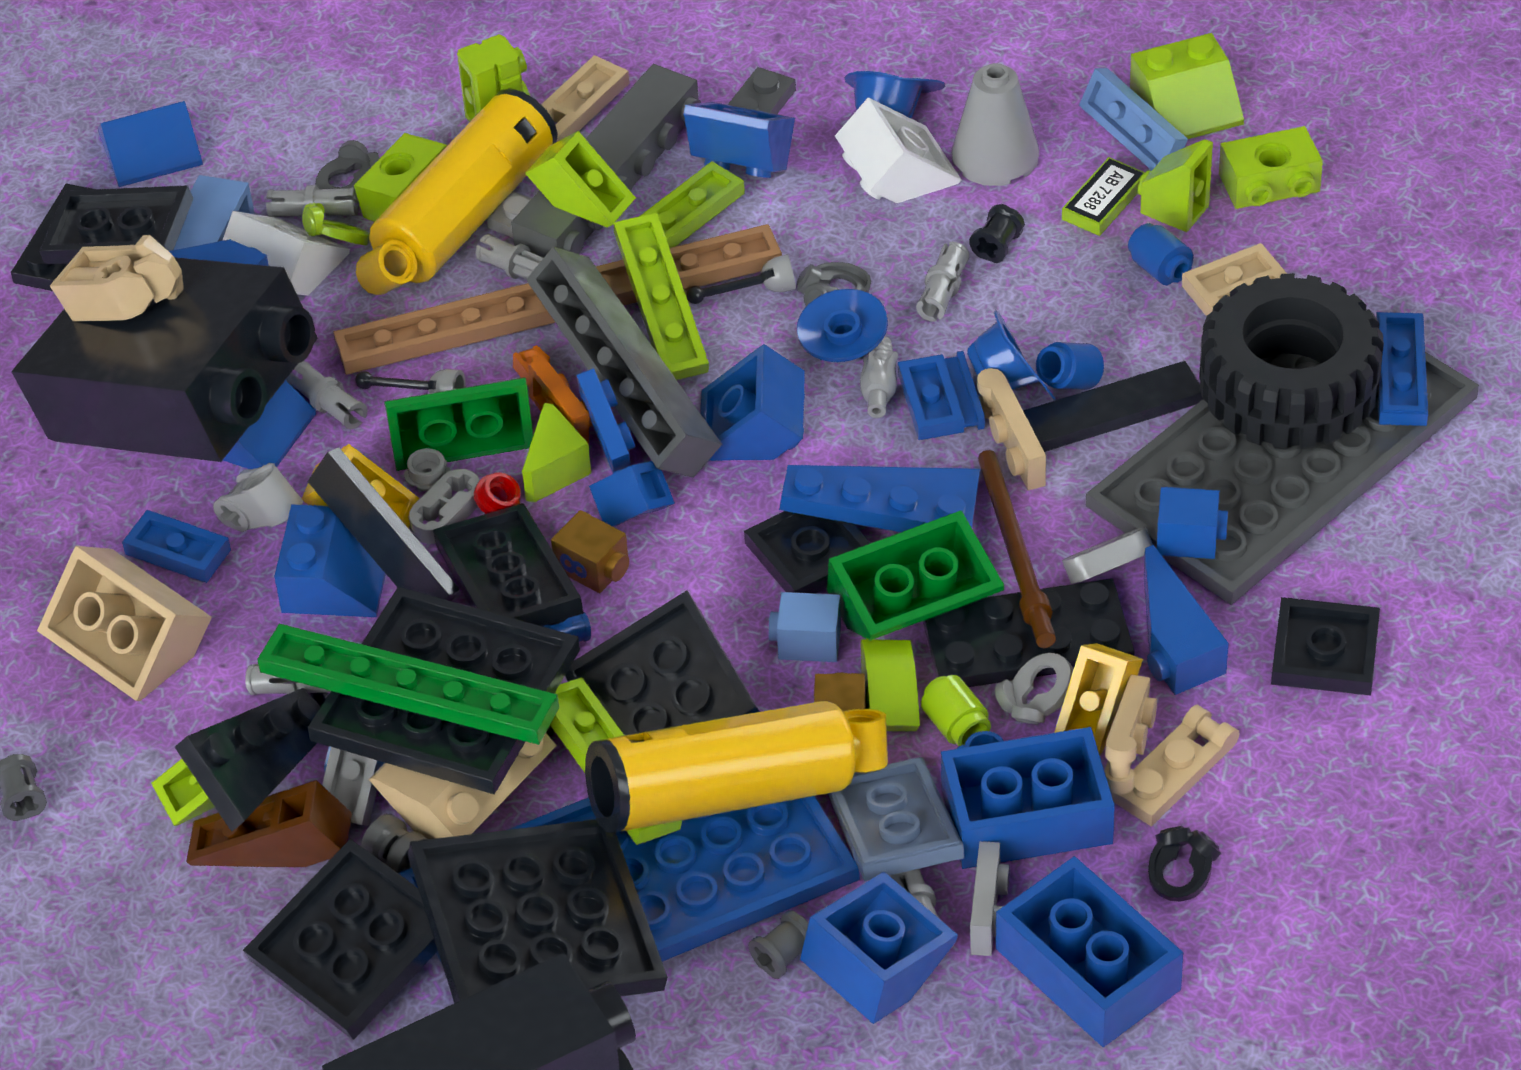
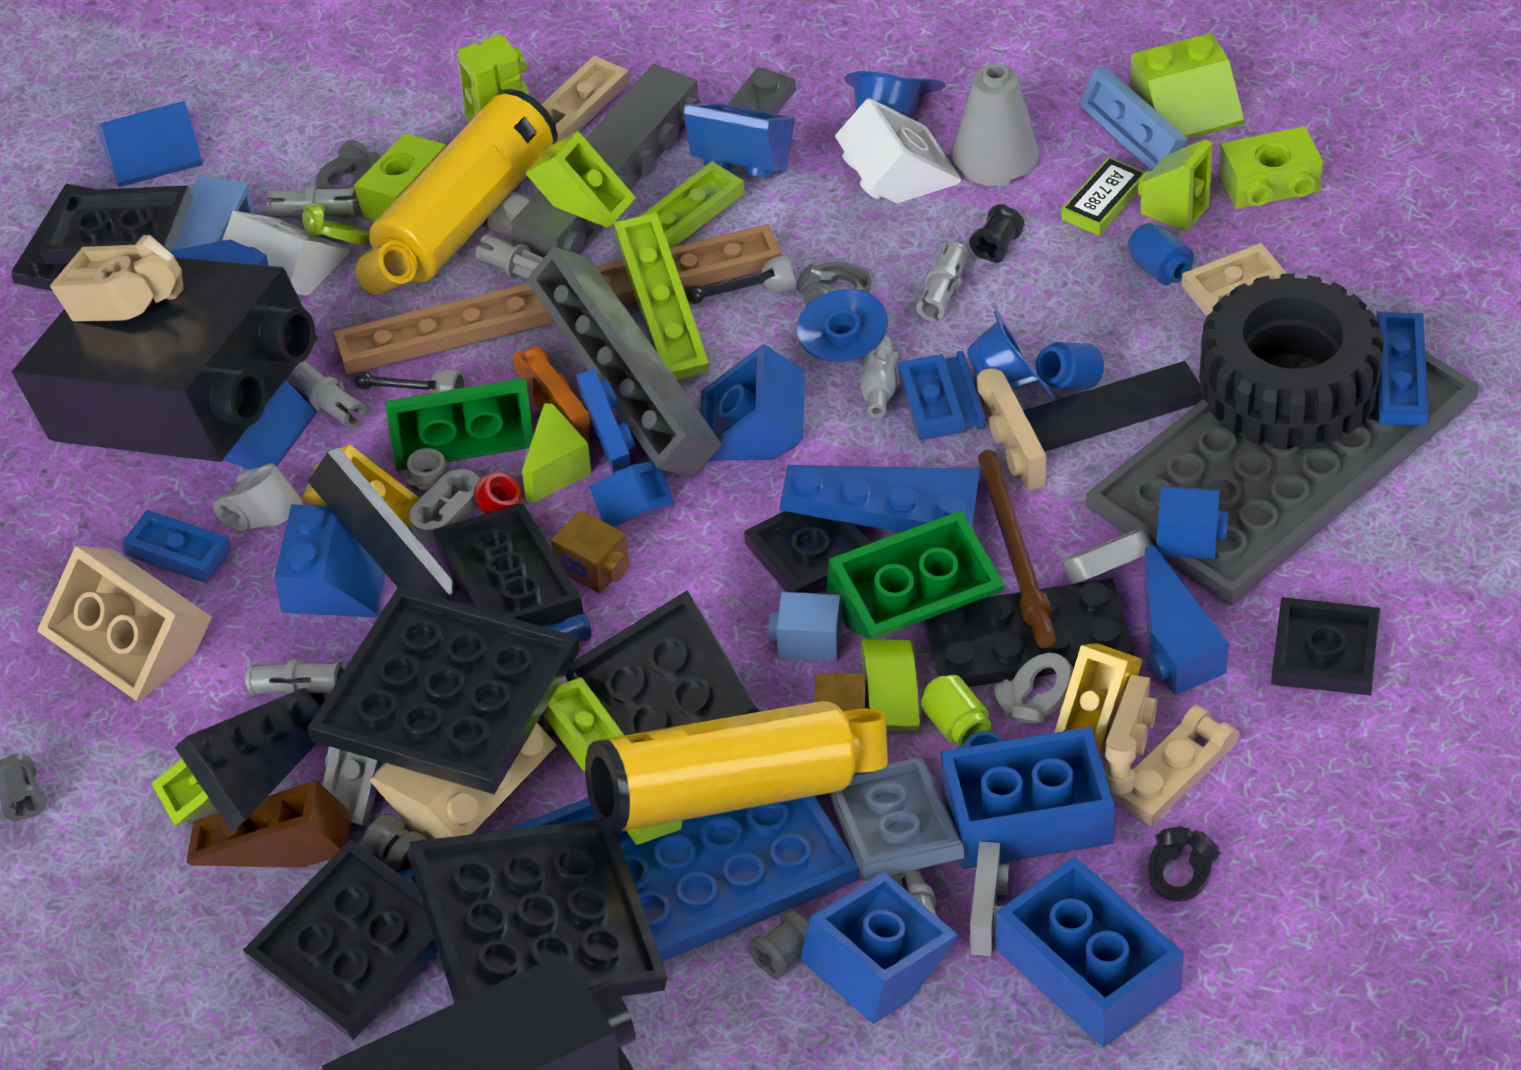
(409, 683): green plate -> none

